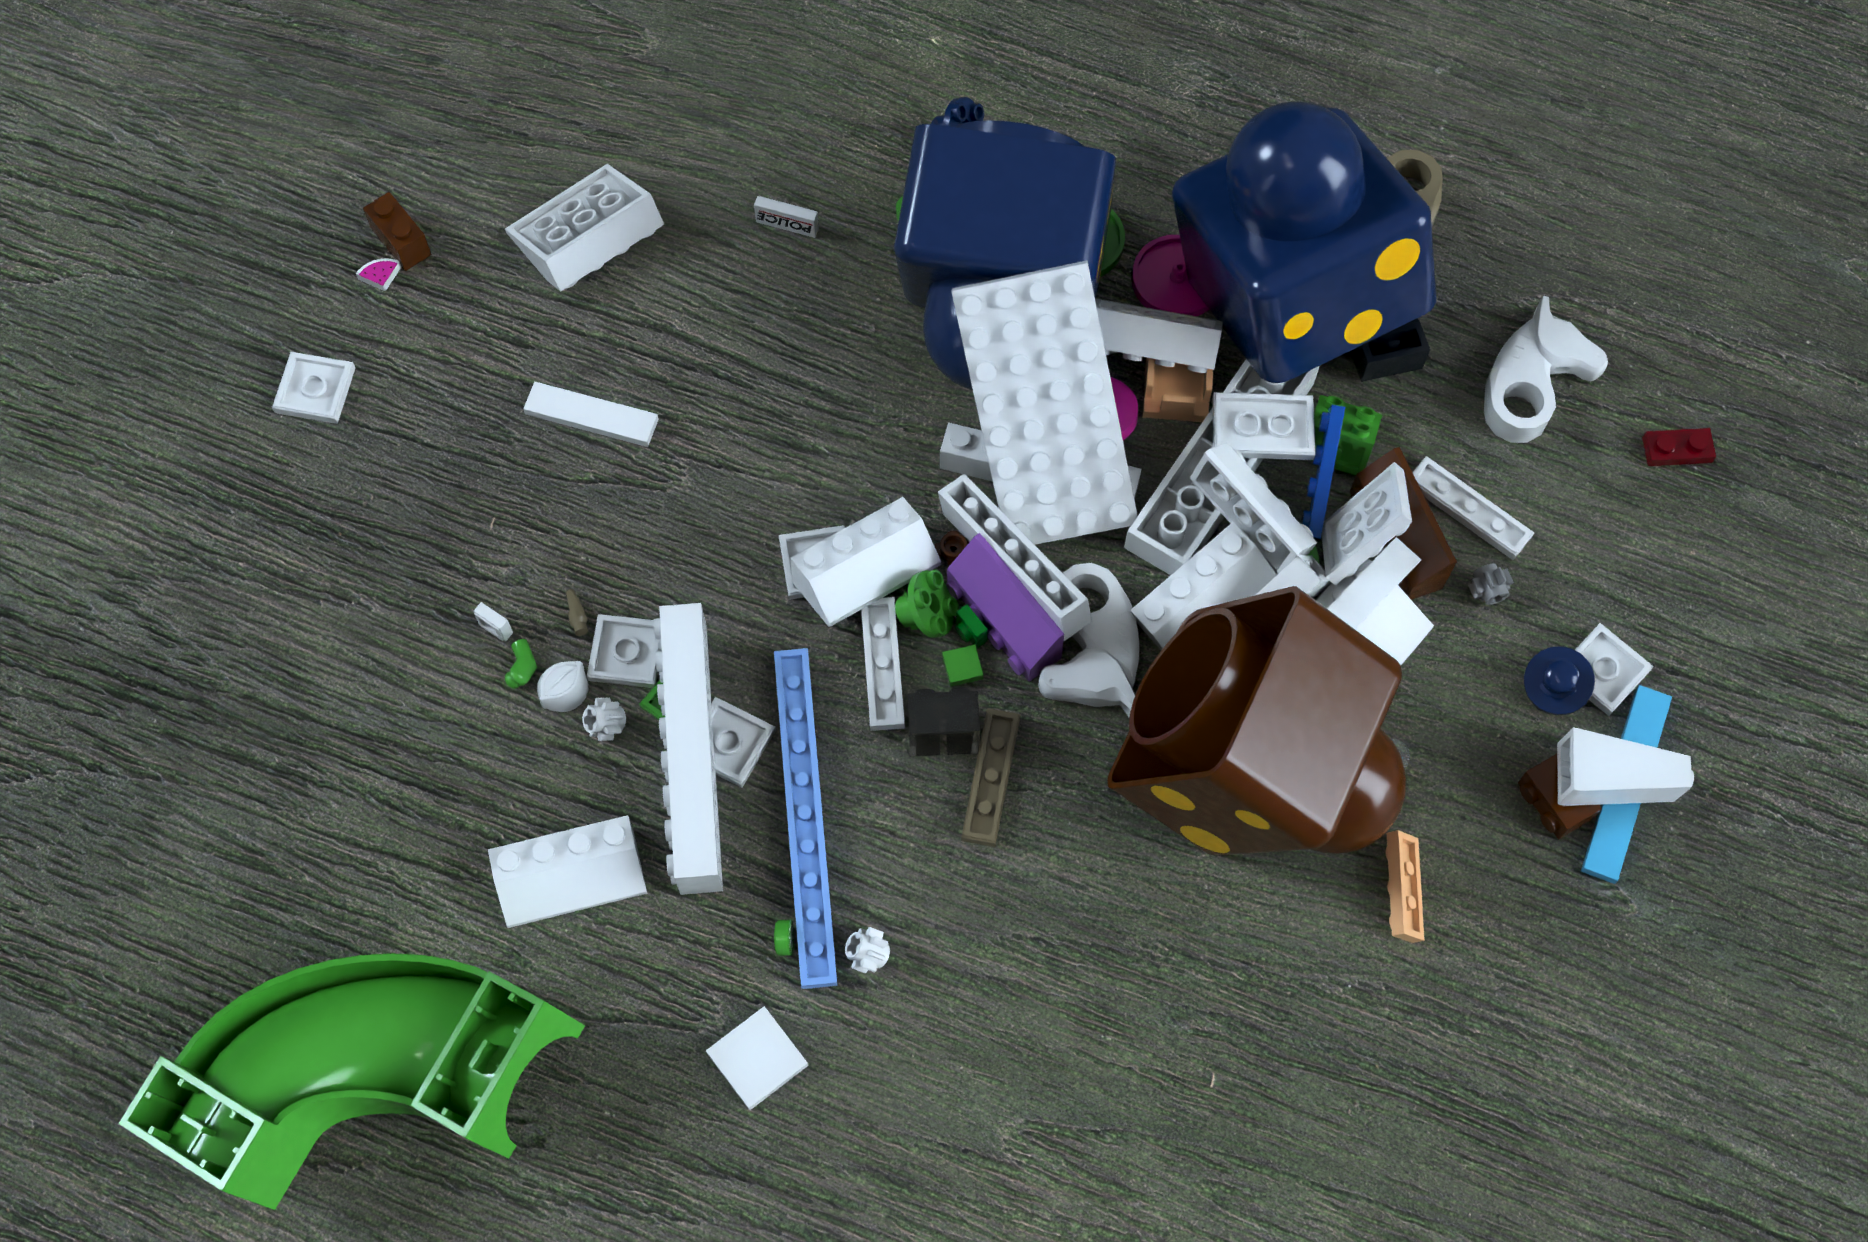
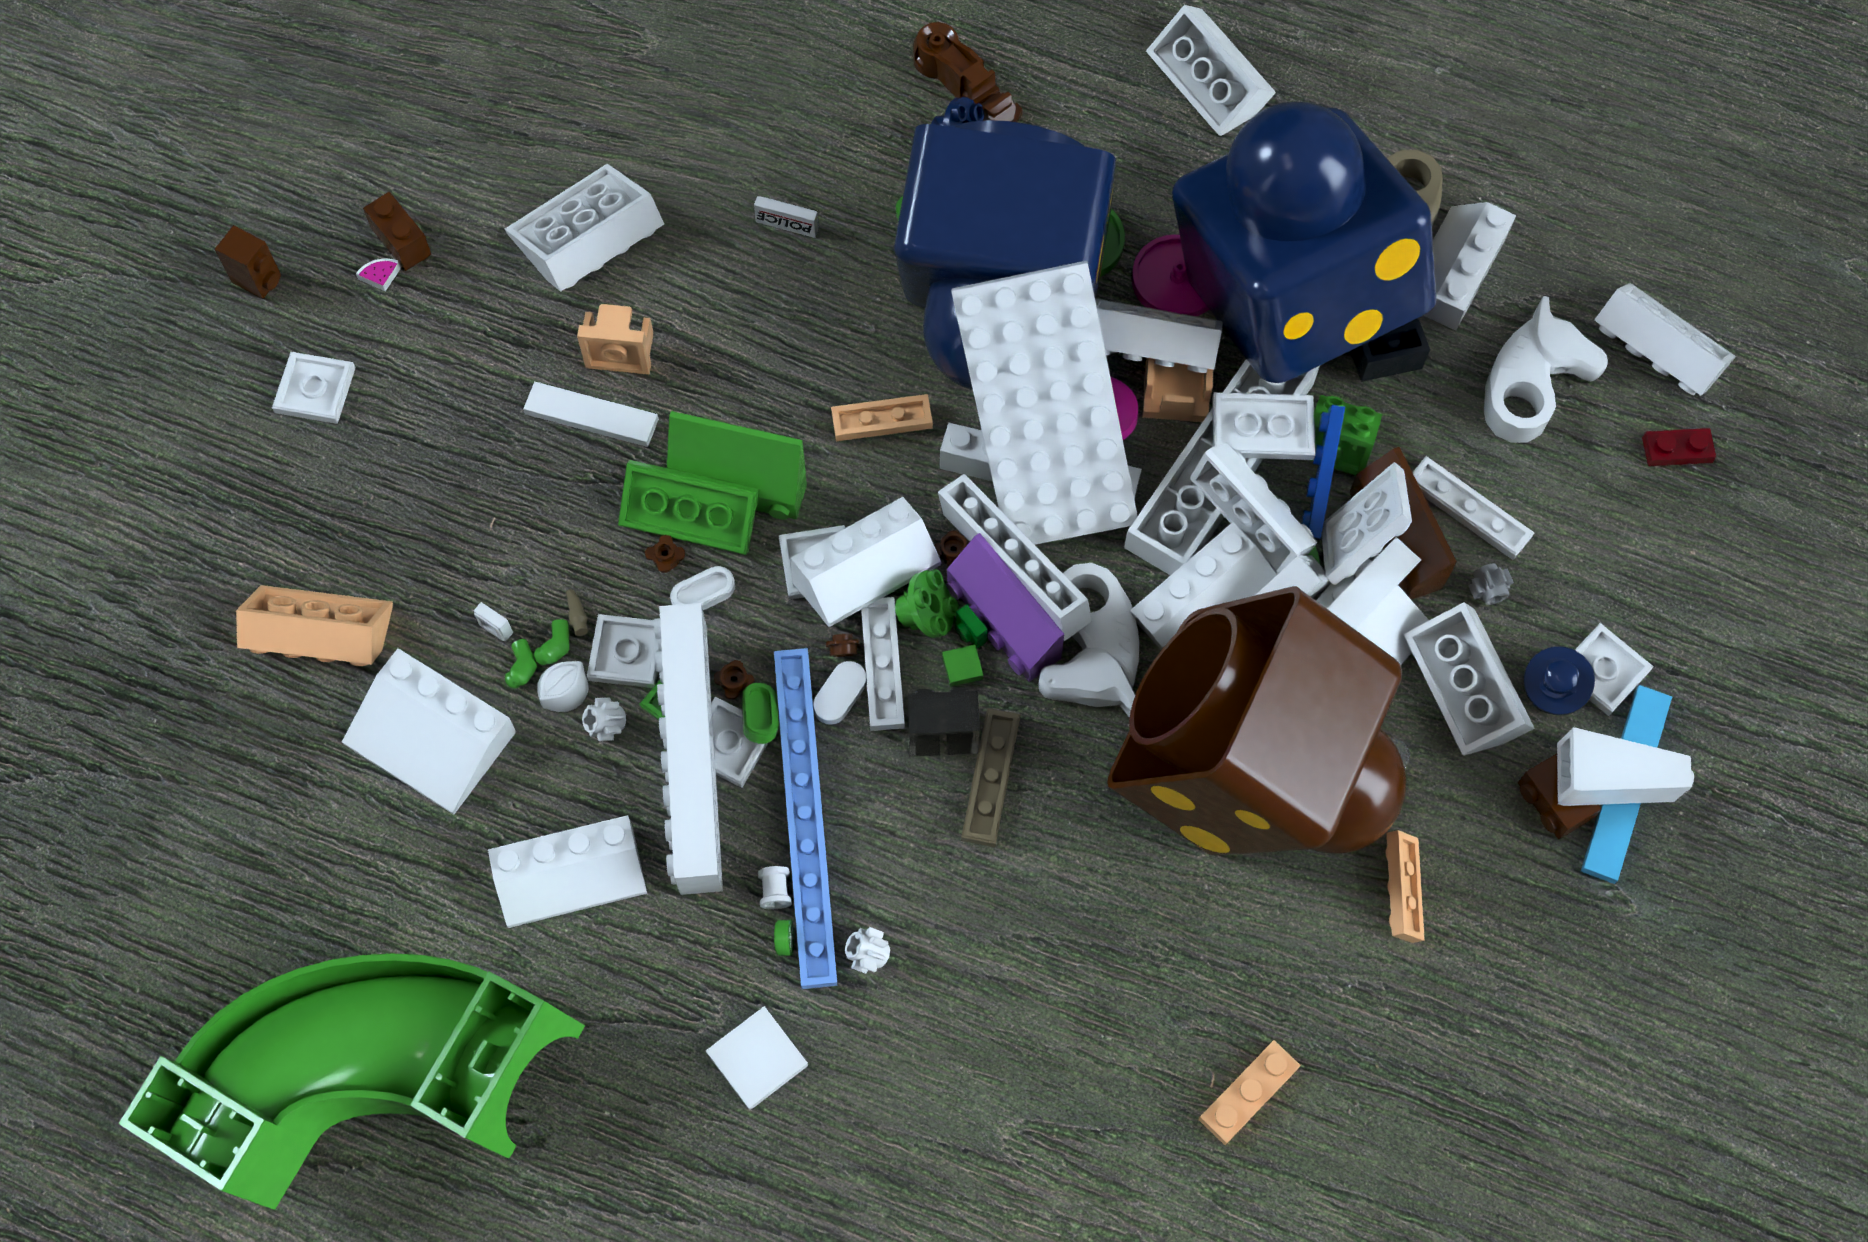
(248, 262): none -> reddish brown brick
(313, 625): none -> light nougat slope
(427, 731): none -> white slope
(556, 646): none -> bright green arm
(612, 344): none -> light nougat panel
(668, 562): none -> reddish brown plate
(688, 507): none -> bright green tile
(705, 588): none -> white tile
(731, 670): none -> reddish brown plate
(741, 457): none -> bright green slope
(759, 713): none -> bright green tile
(774, 887): none -> white bush
(839, 692): none -> white tile
(842, 645): none -> reddish brown plate
(881, 417): none -> light nougat plate
(943, 57): none -> reddish brown piece
(1209, 70): none -> white slope
(1249, 1092): none -> light nougat plate
(1464, 255): none -> white slope
(1468, 680): none -> white slope
(1664, 339): none -> white slope

